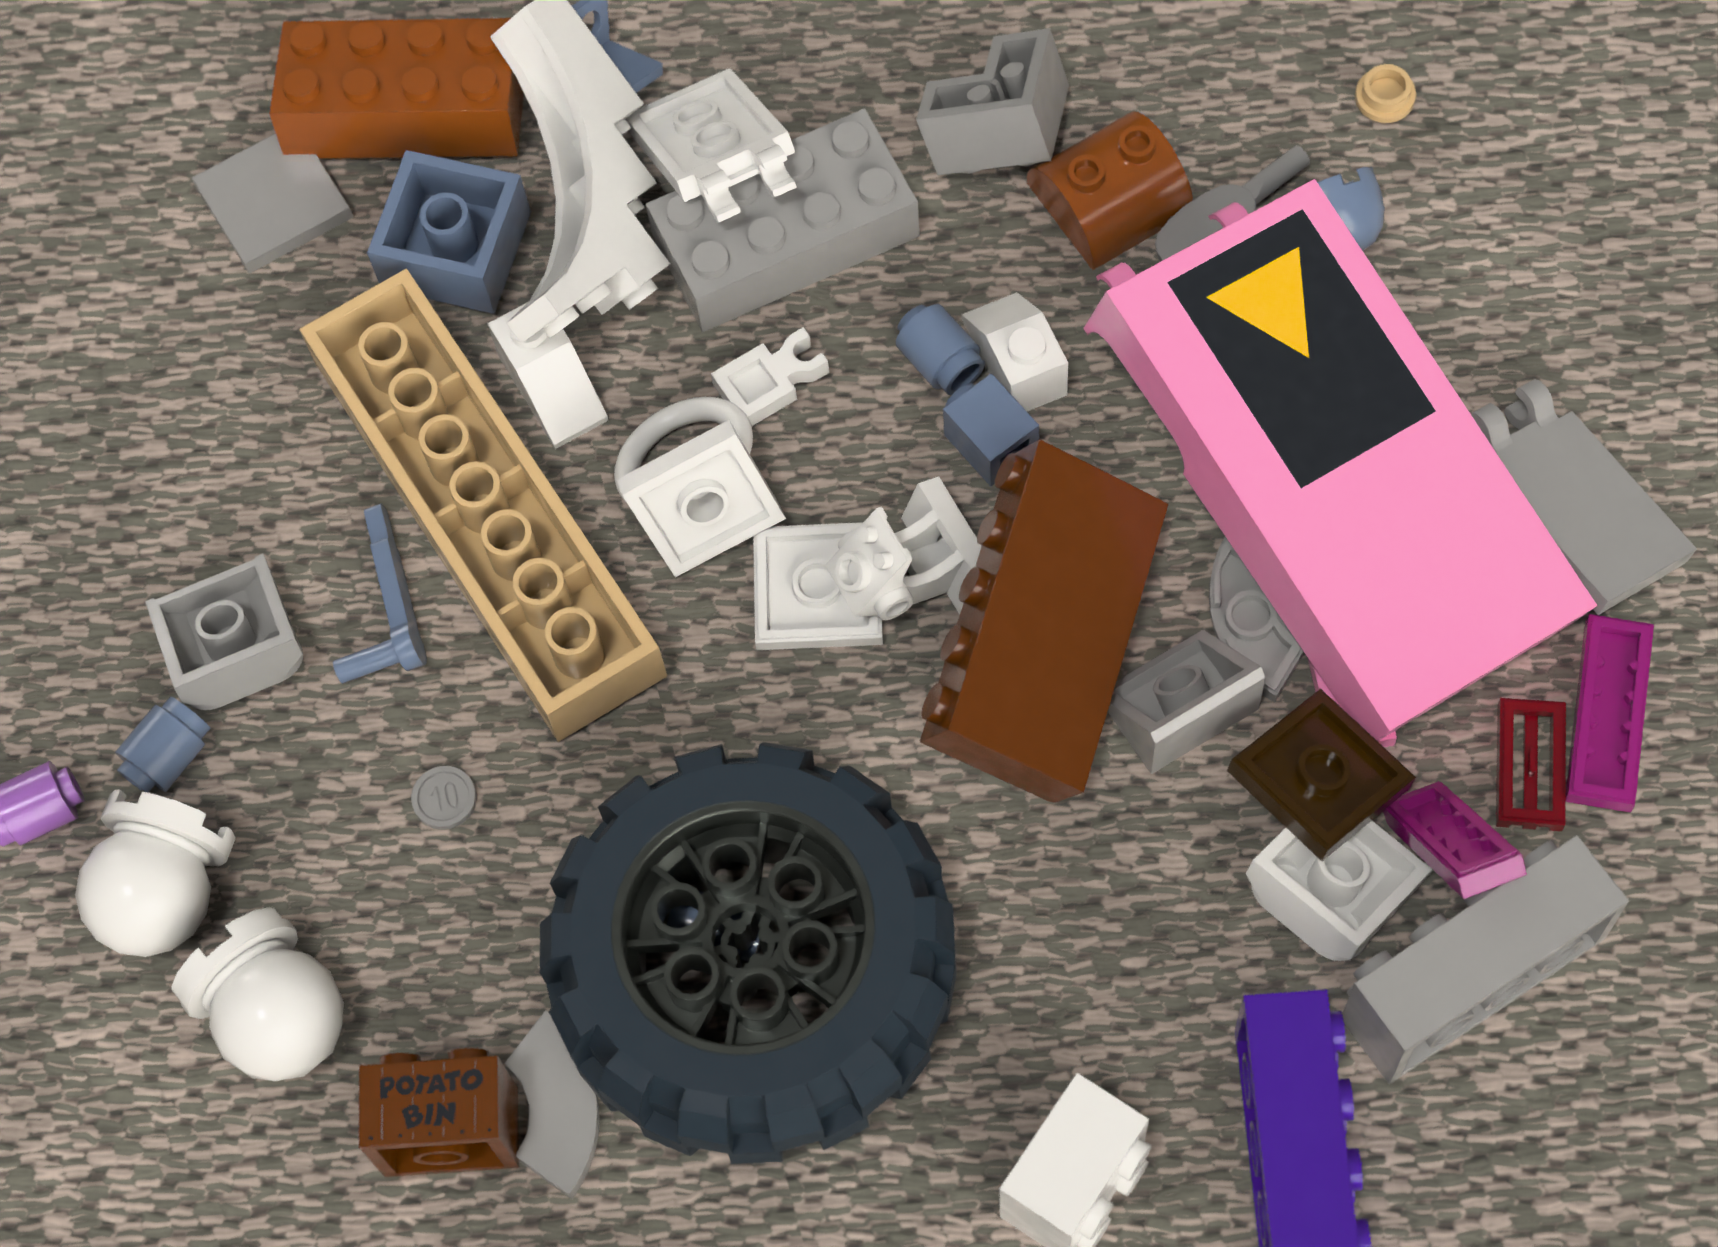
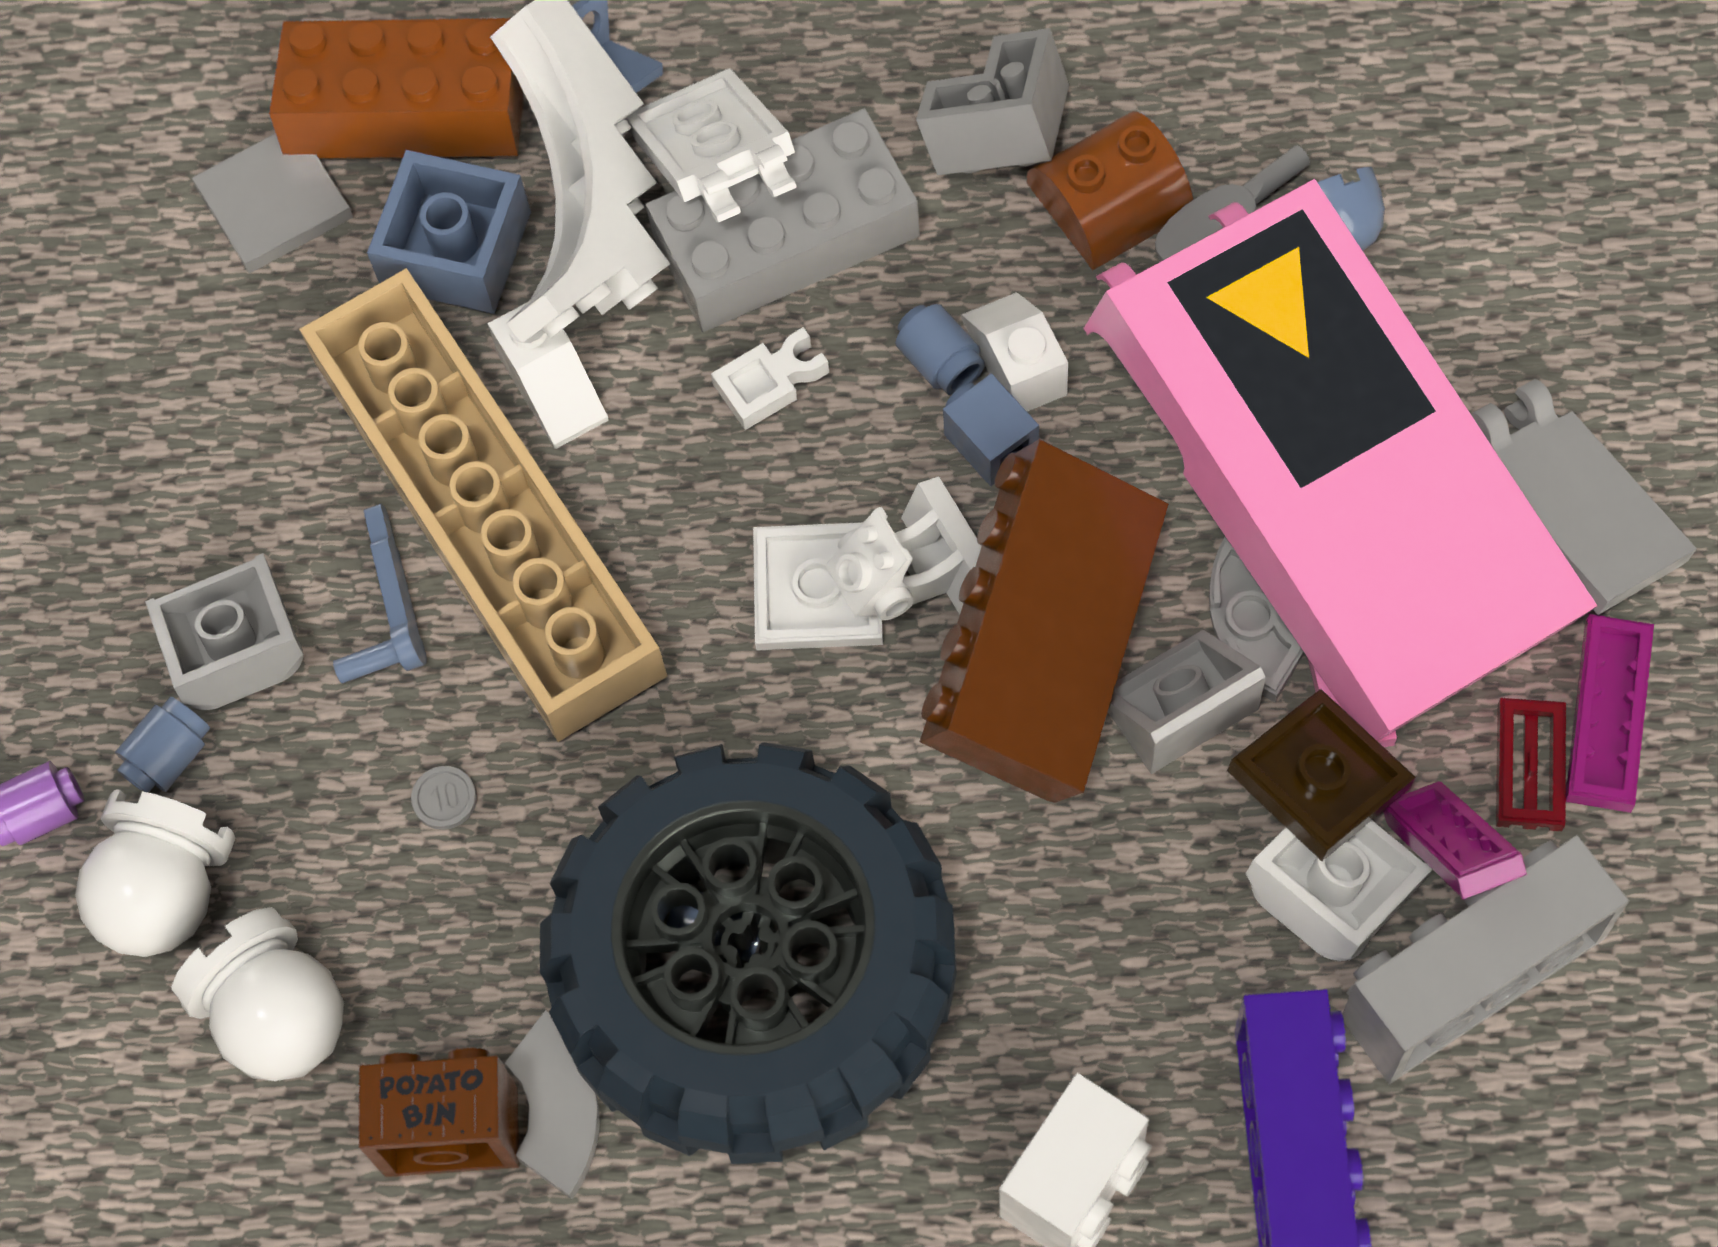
(701, 492): white tile -> none
(1385, 94): tan plate -> none

